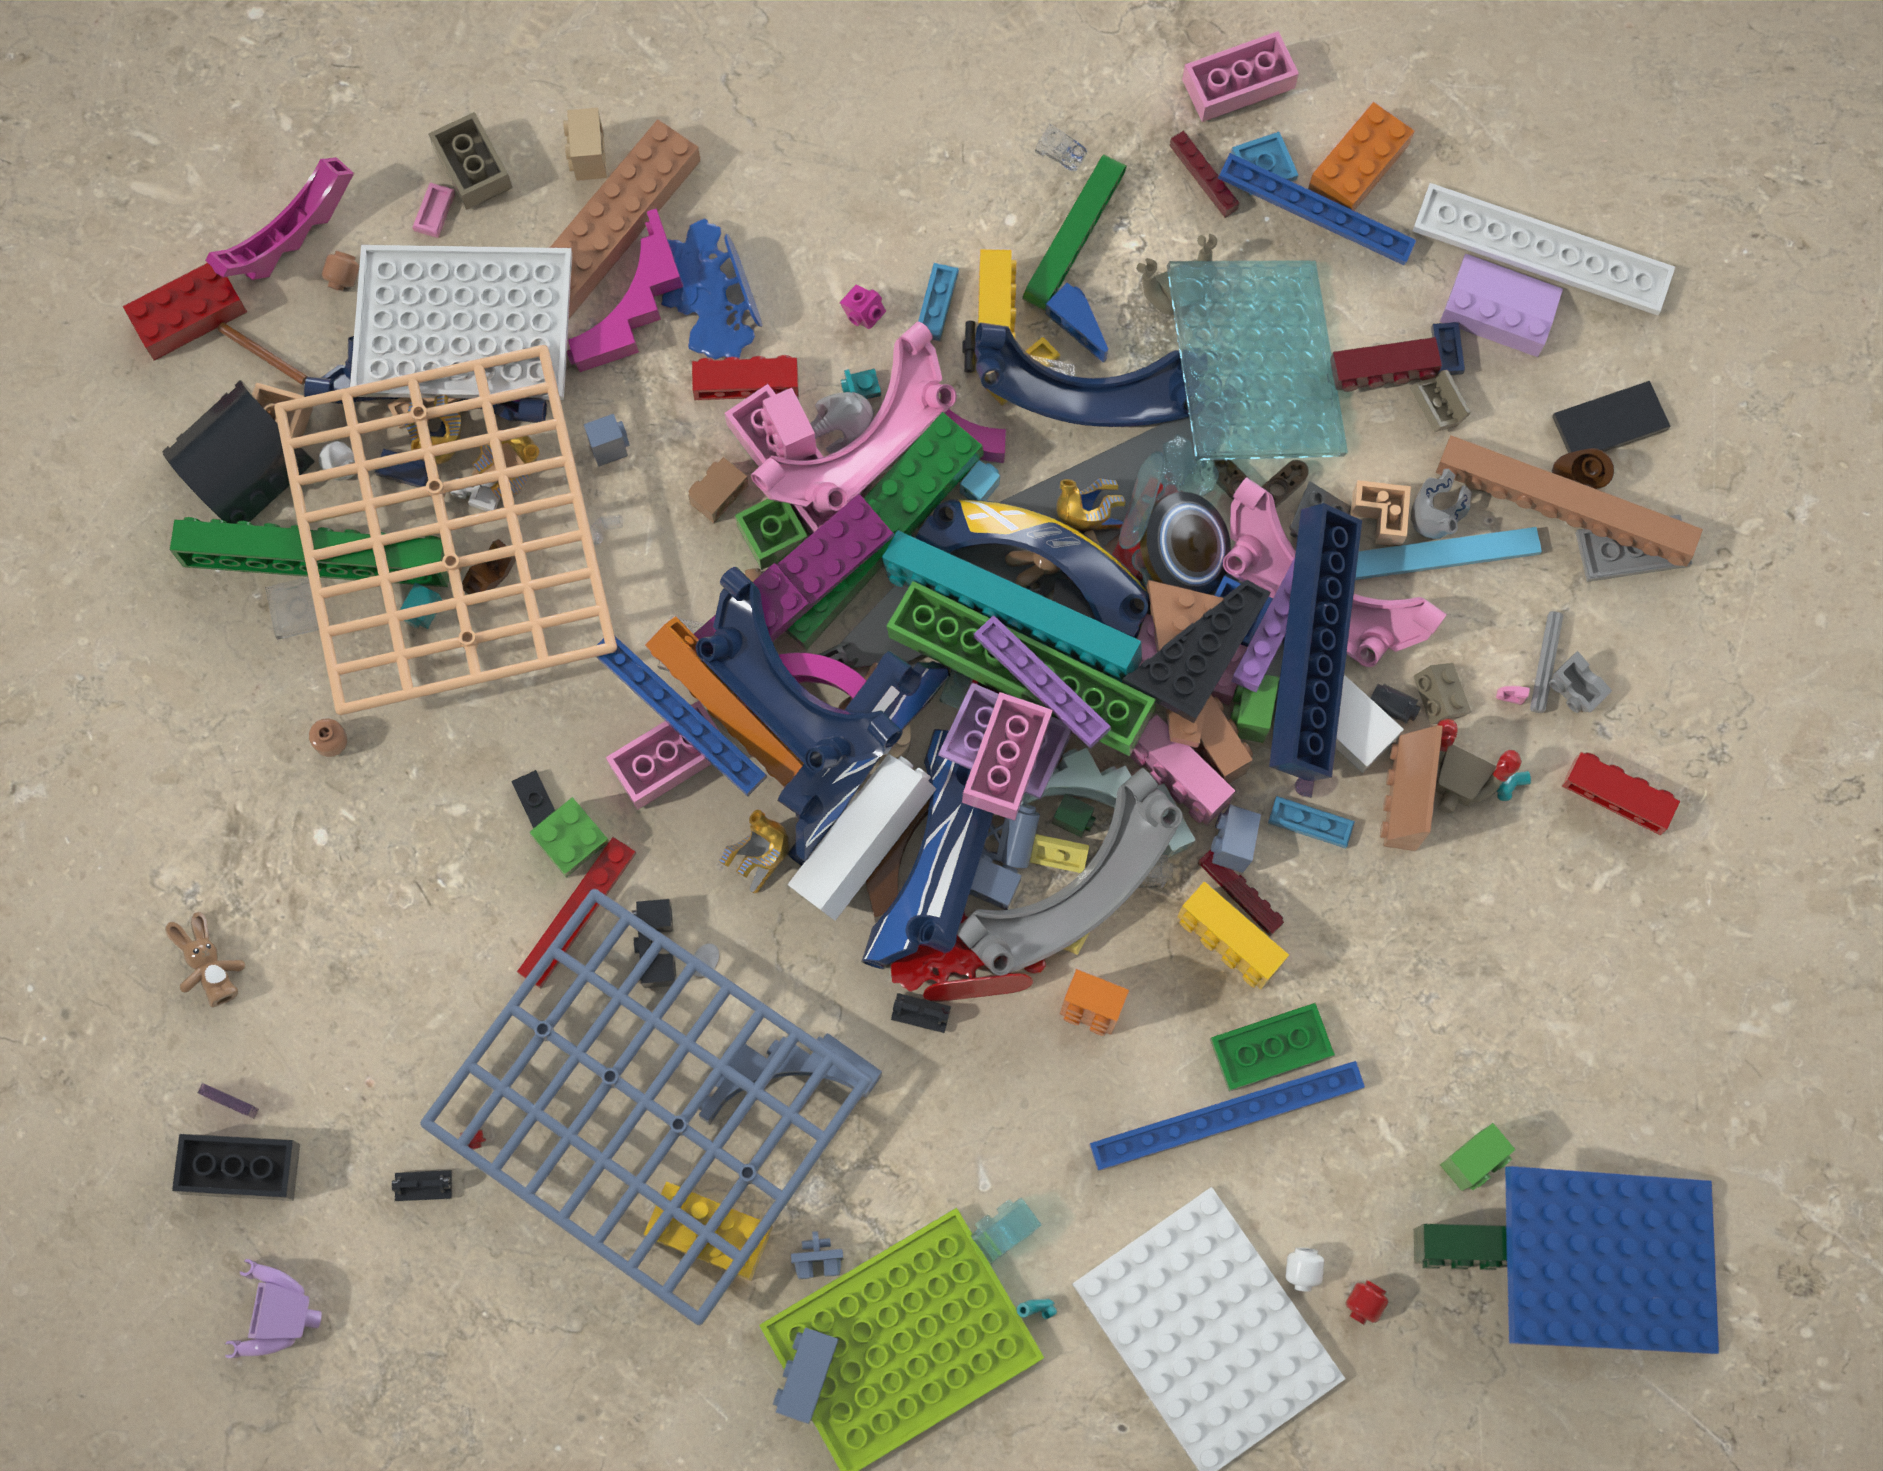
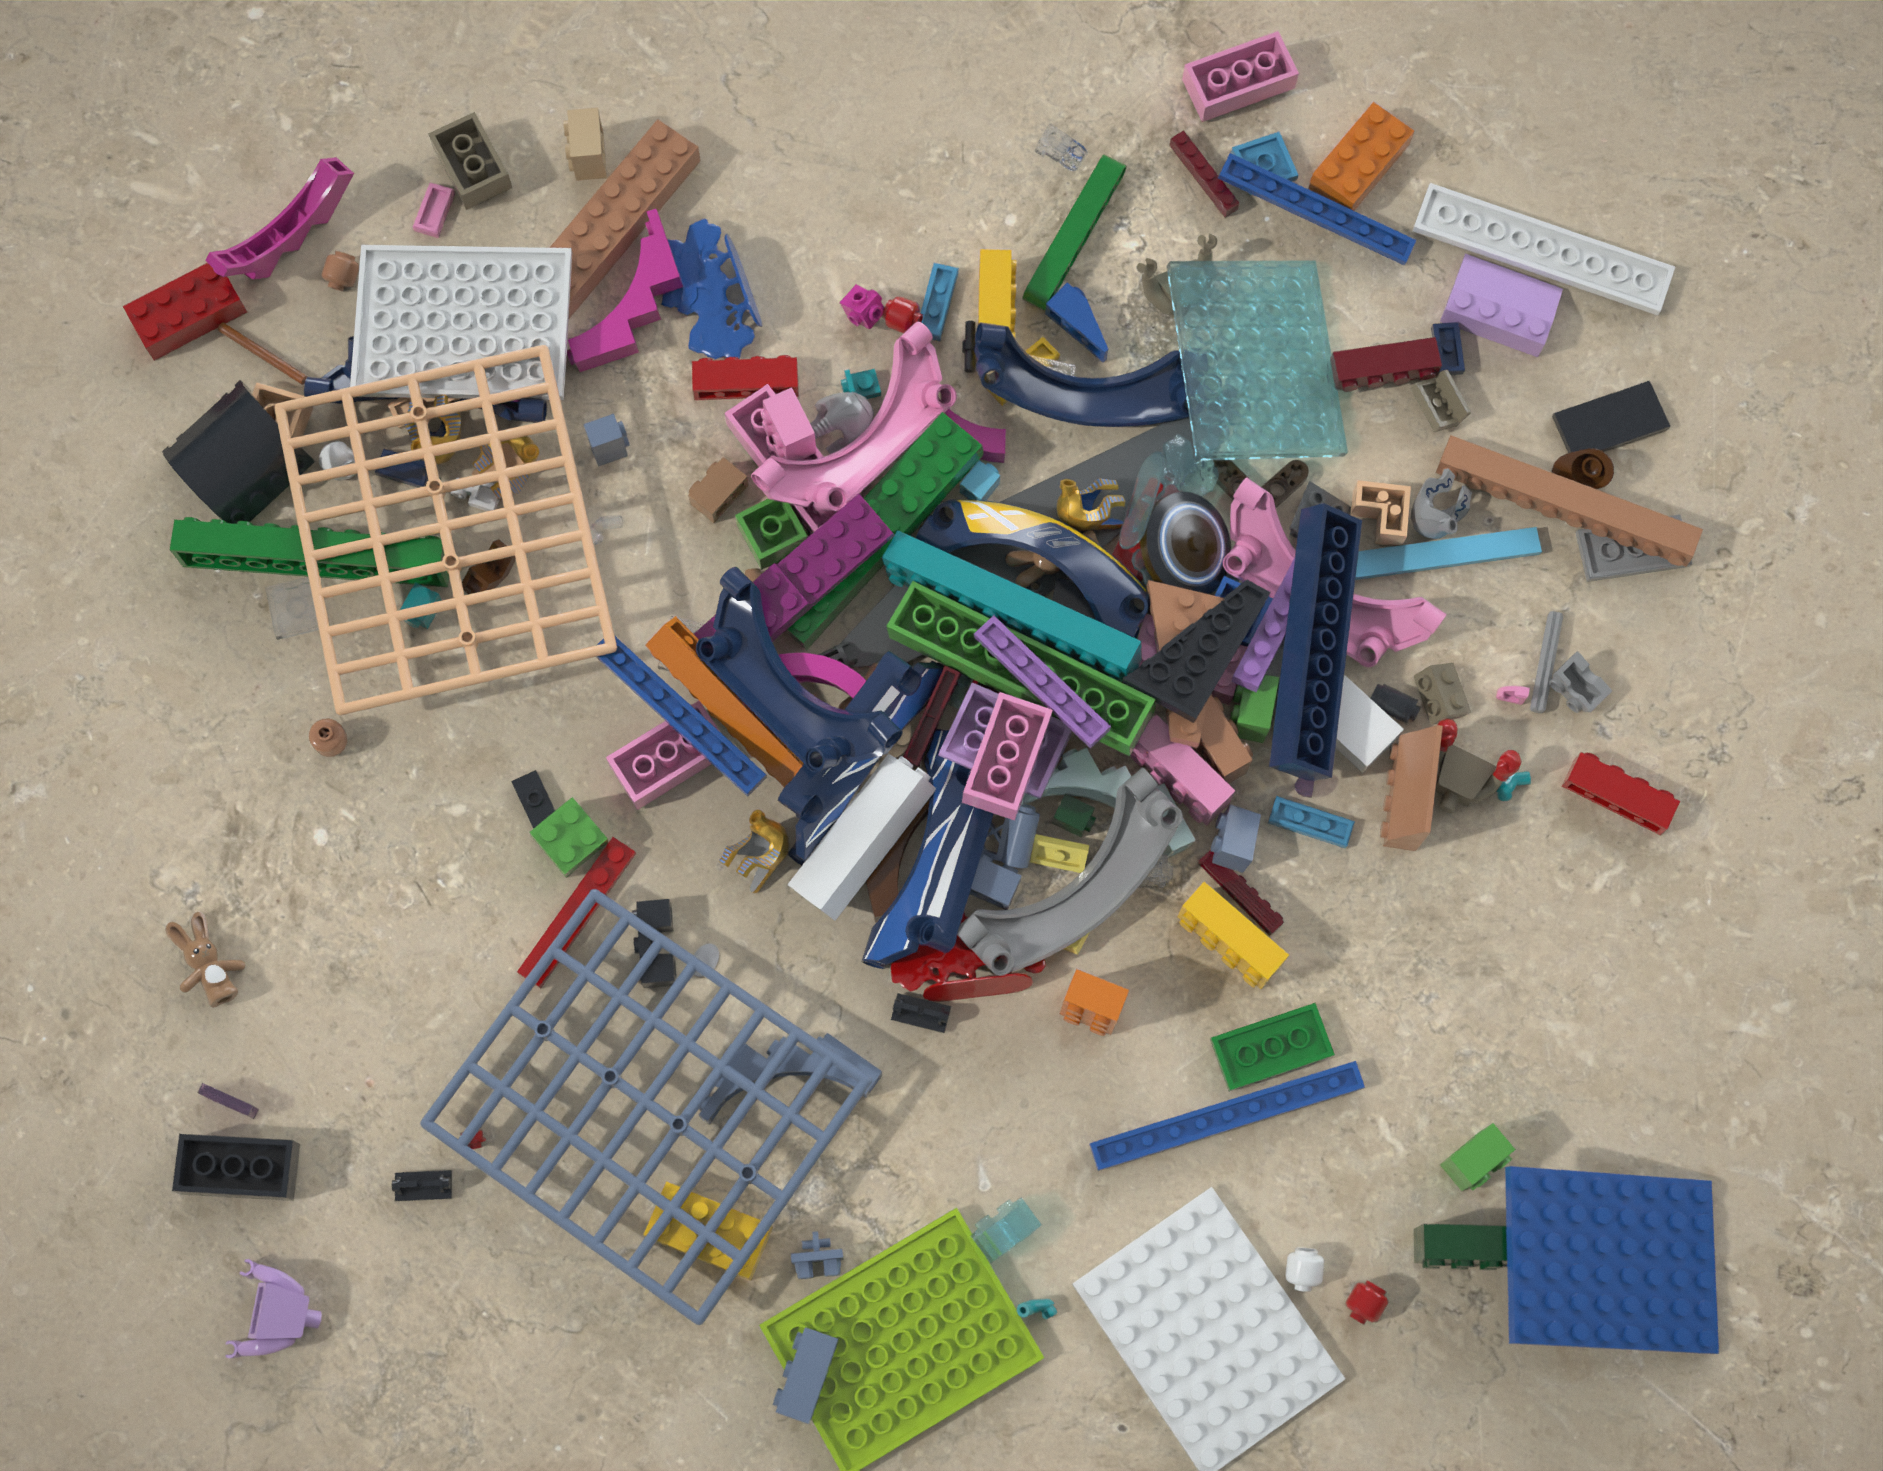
(901, 314): none -> red head
(932, 716): none -> dark red piece

